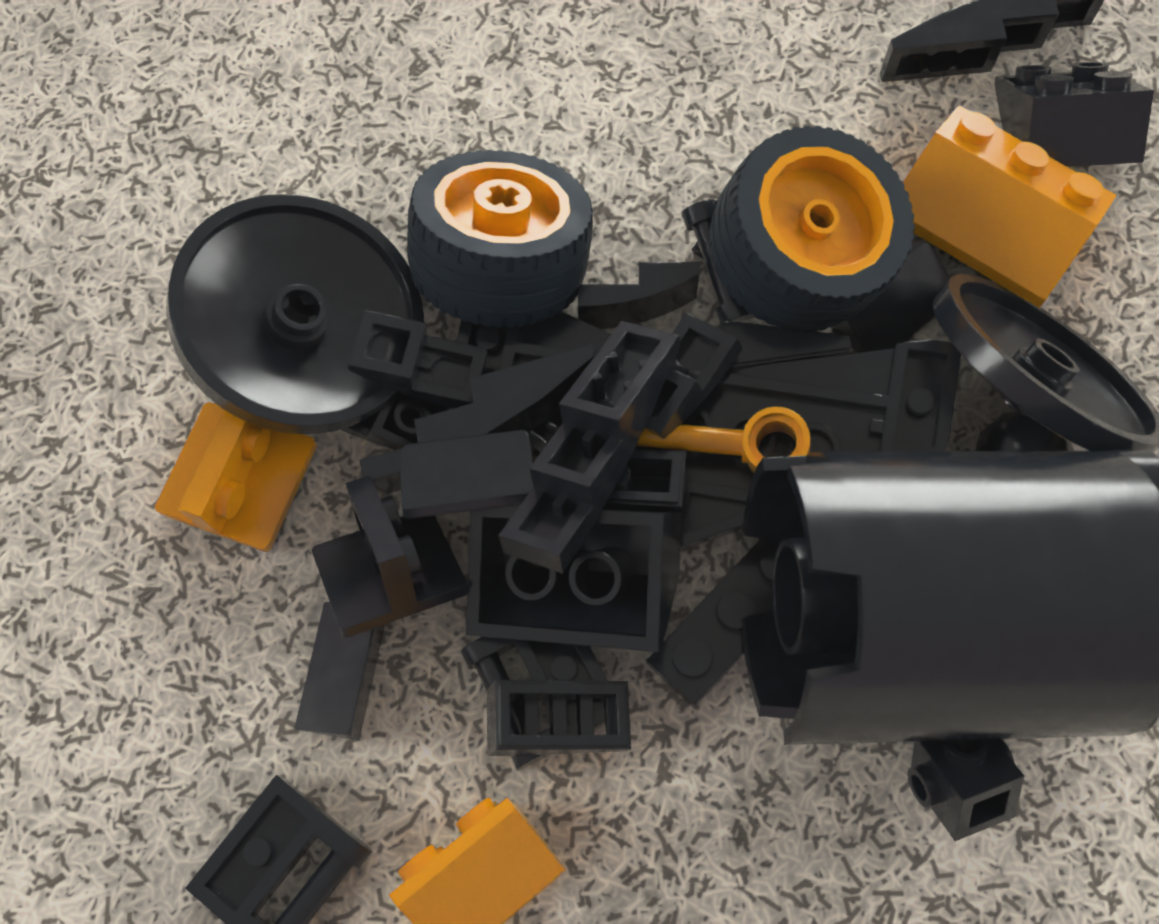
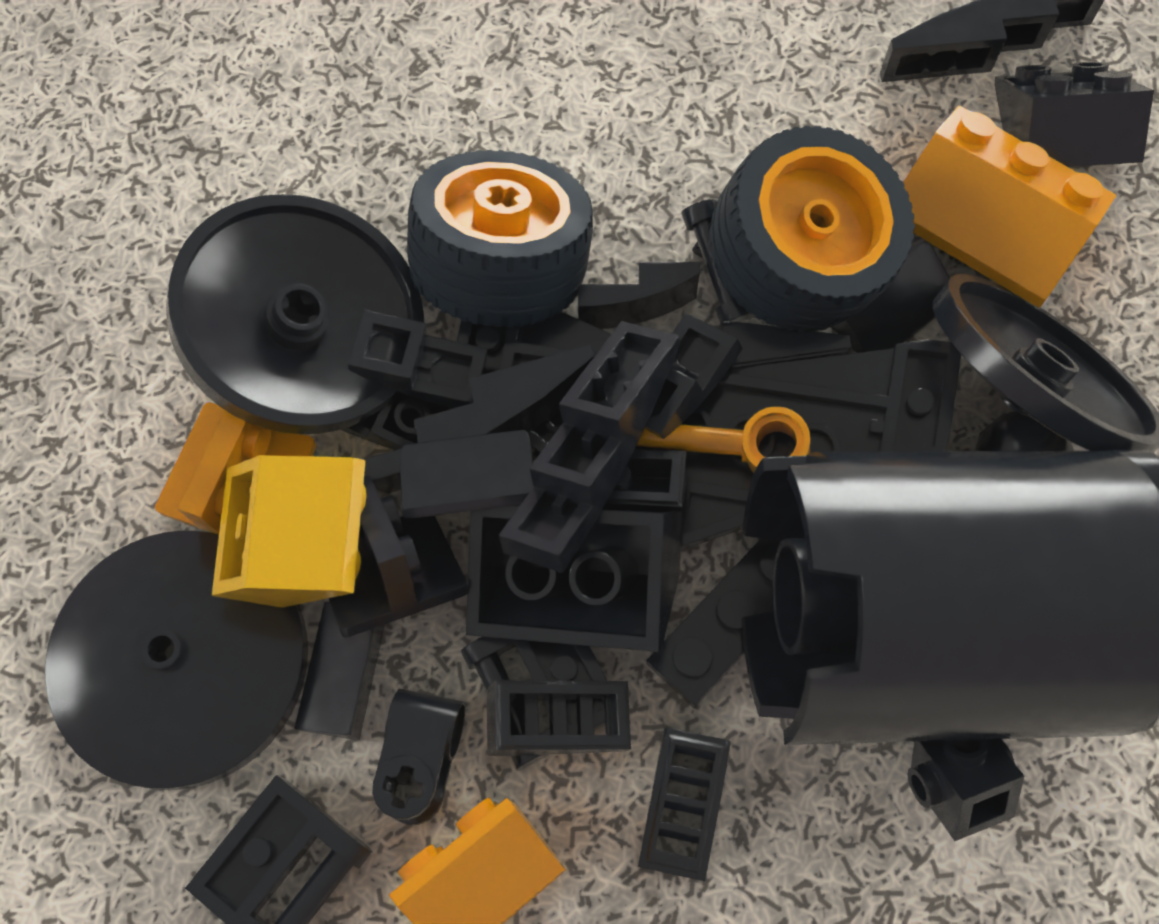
(180, 717): none -> black dish
(290, 529): none -> yellow slope
(419, 742): none -> black piece
(697, 746): none -> black slope

